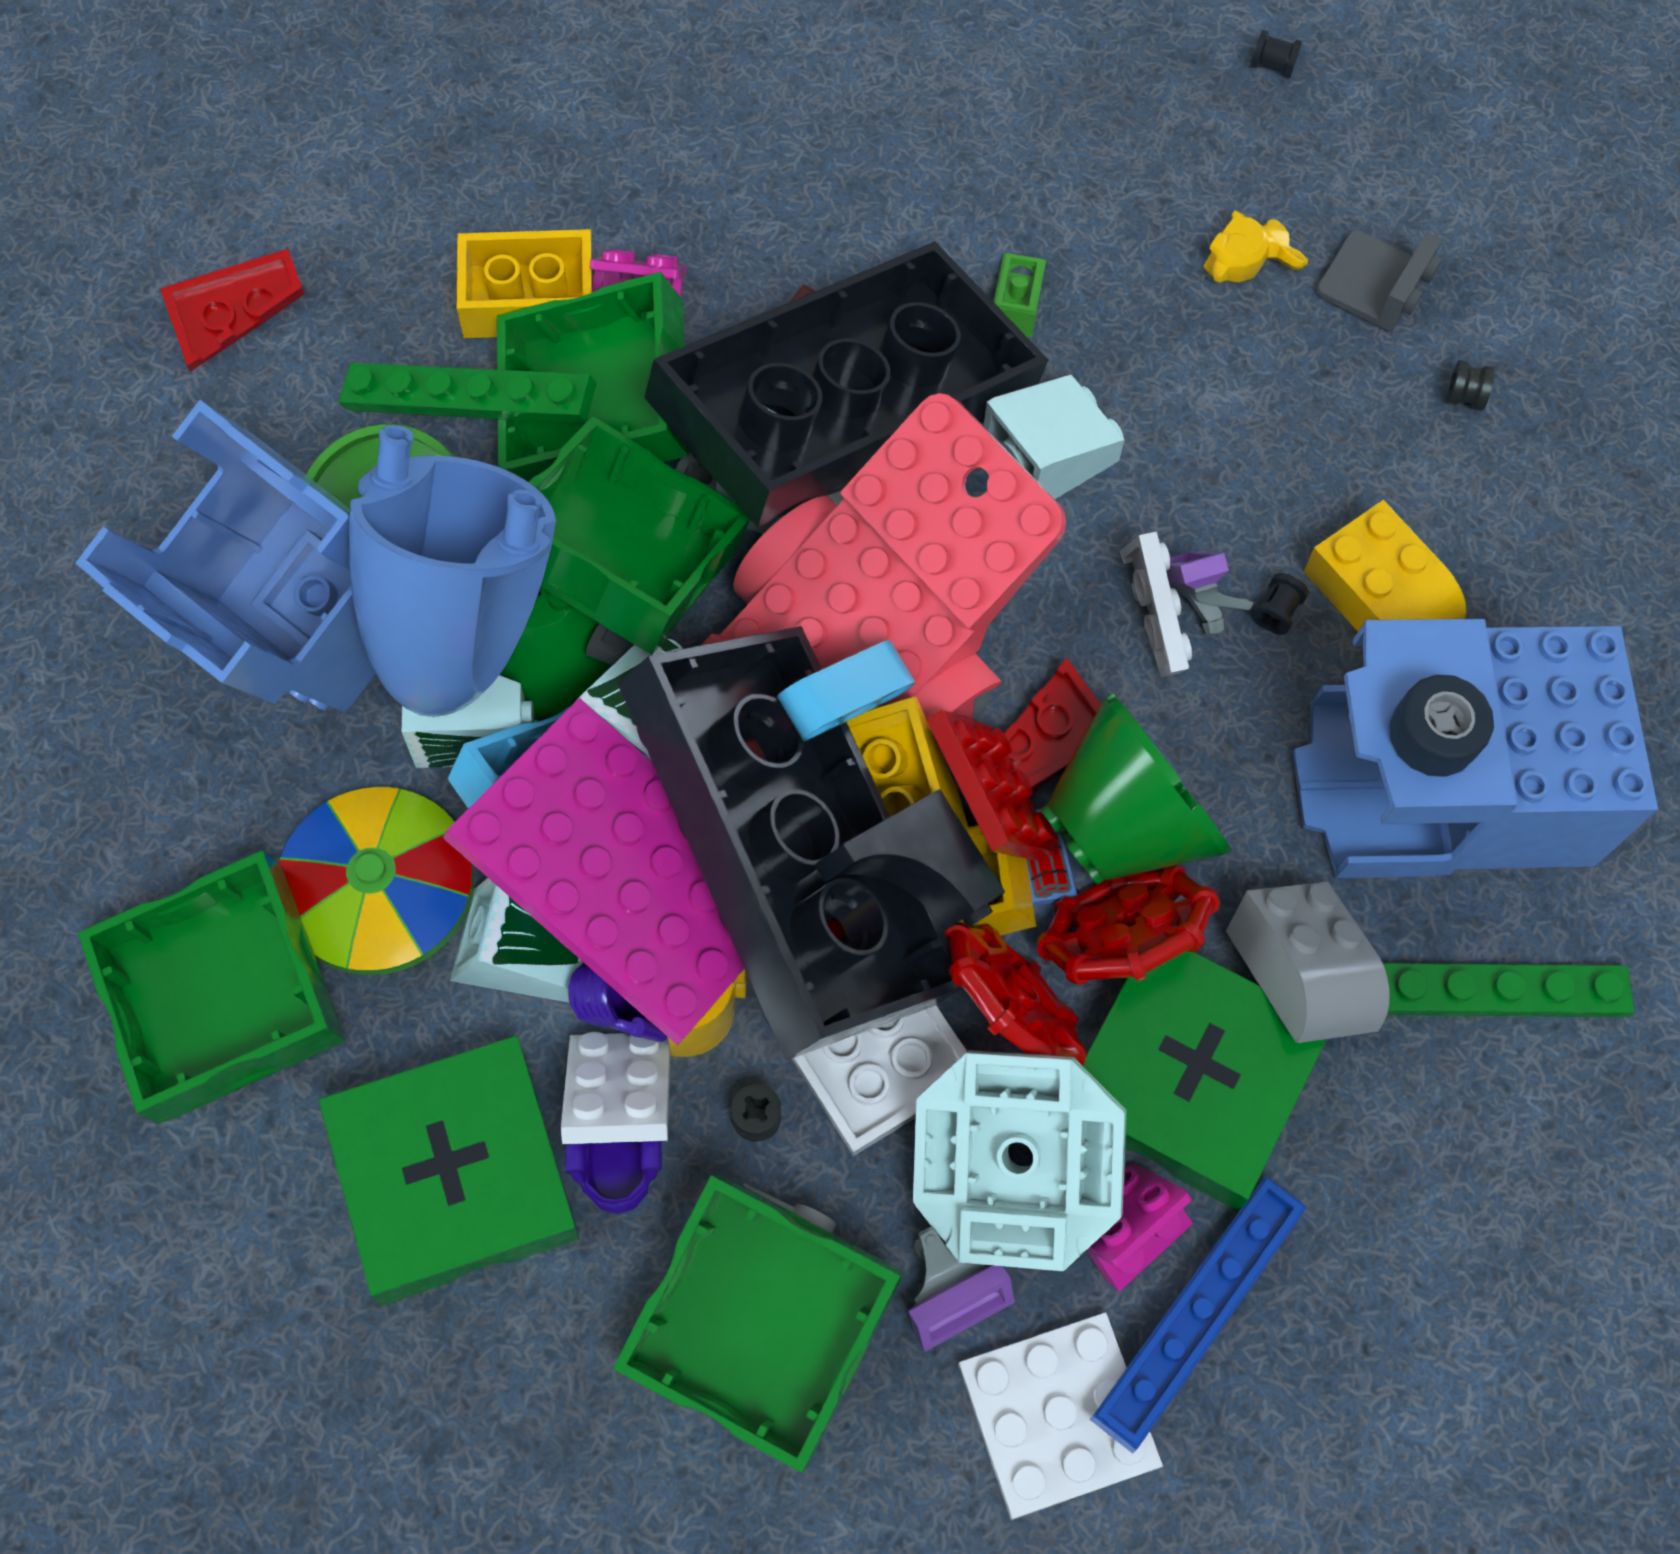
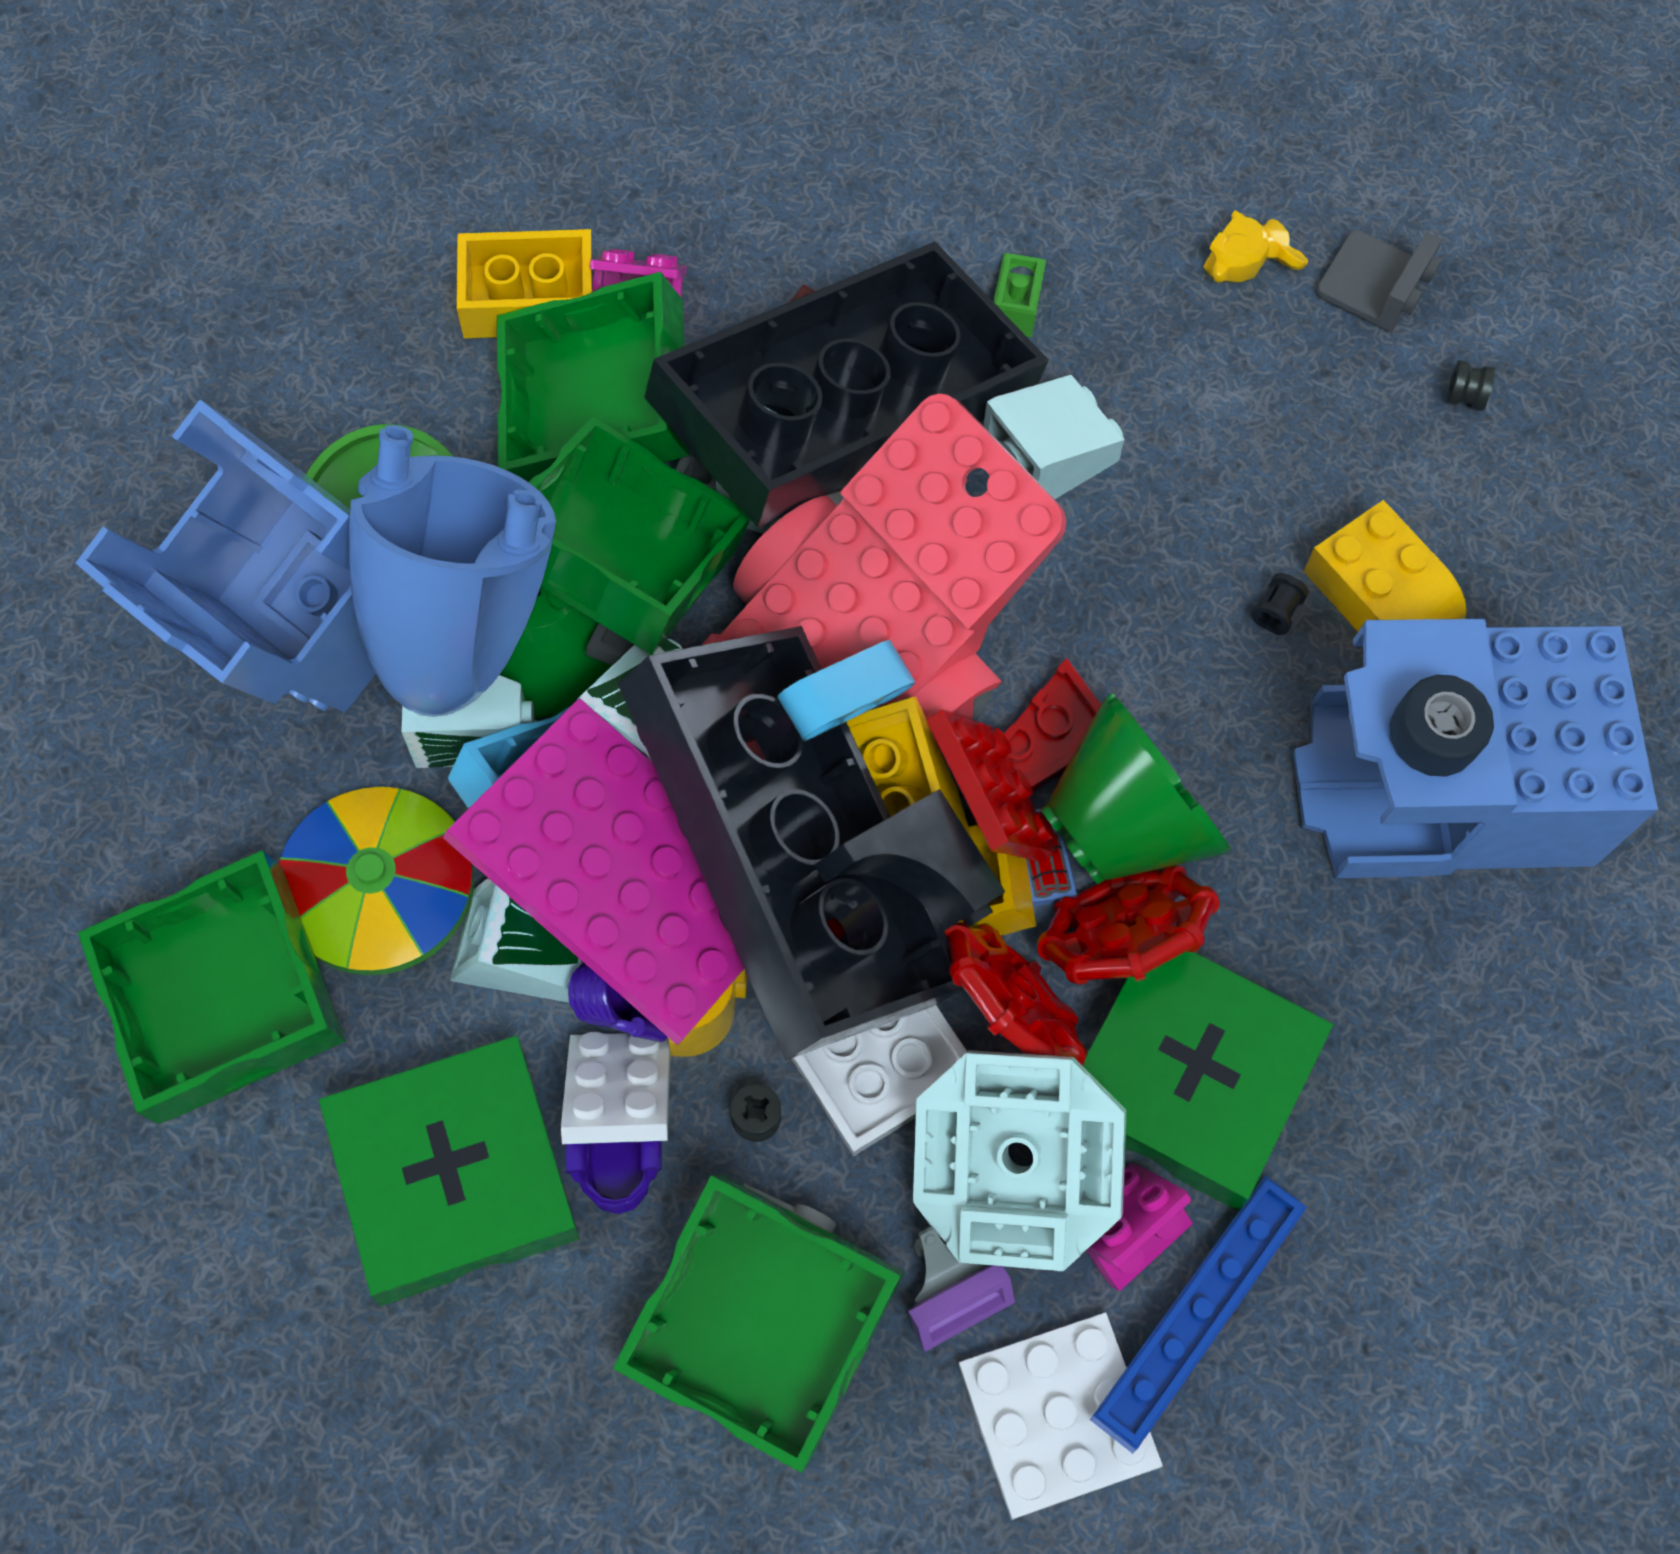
(229, 303): red wing -> none
(468, 392): green plate -> none
(1153, 590): white wing -> none
(1195, 578): piece -> none
(1276, 53): black bush -> none
(1311, 961): light grey brick -> none
(1509, 990): green plate -> none

